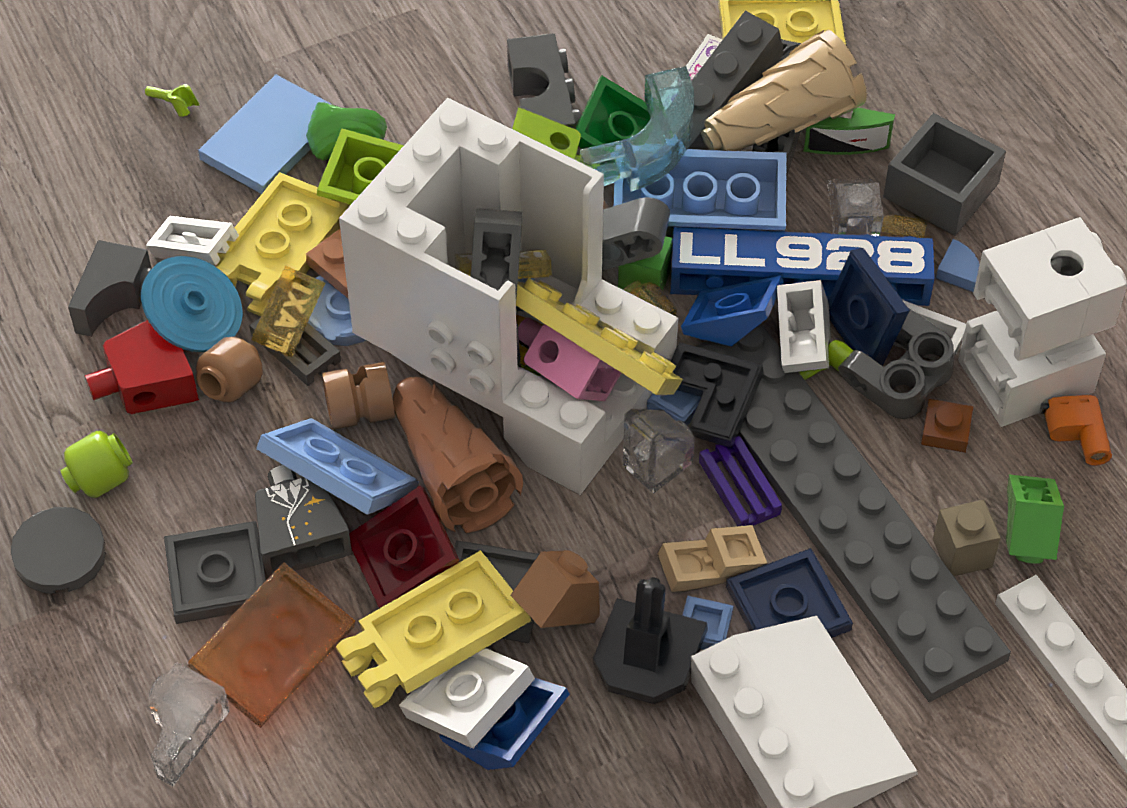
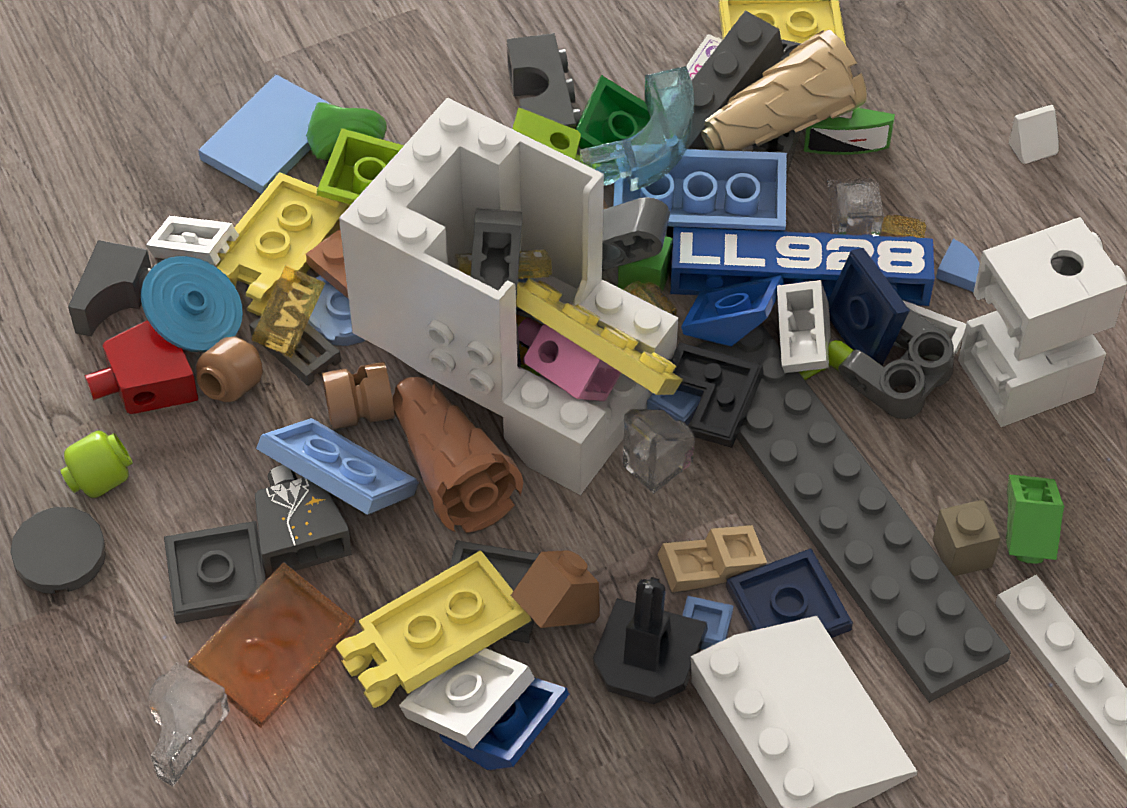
(180, 97): lime hand -> none
(402, 547): dark red slope -> none
(709, 461): dark purple tile -> none
(944, 174): dark grey piece -> none
(947, 425): dark orange plate -> none
(1035, 135): none -> white slope
(1079, 419): orange piece -> none

